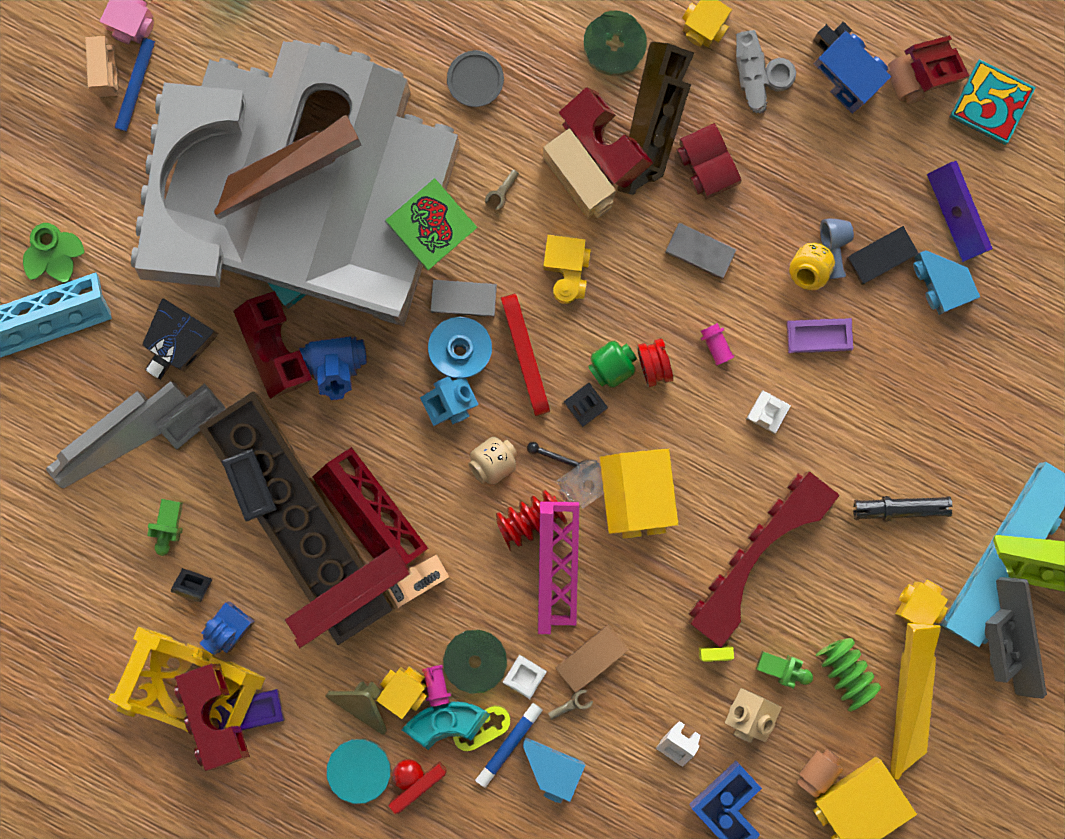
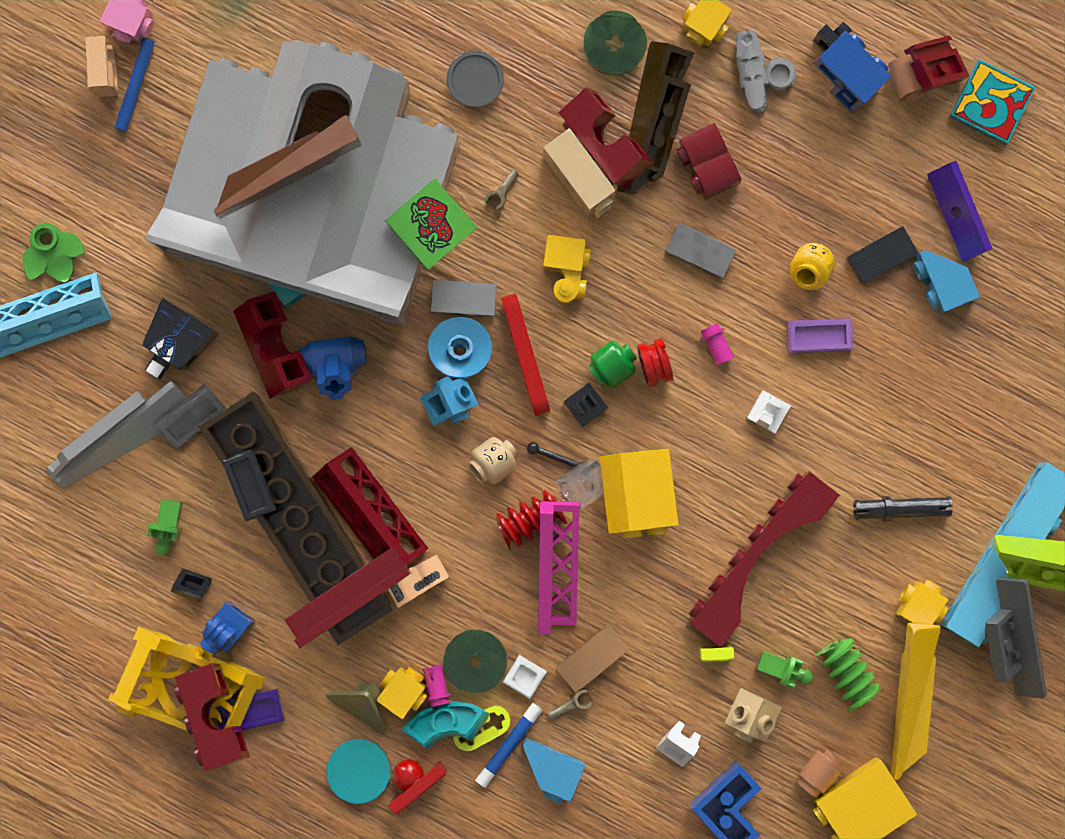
(184, 119): light grey arch -> none
(834, 235): sand blue bar -> none

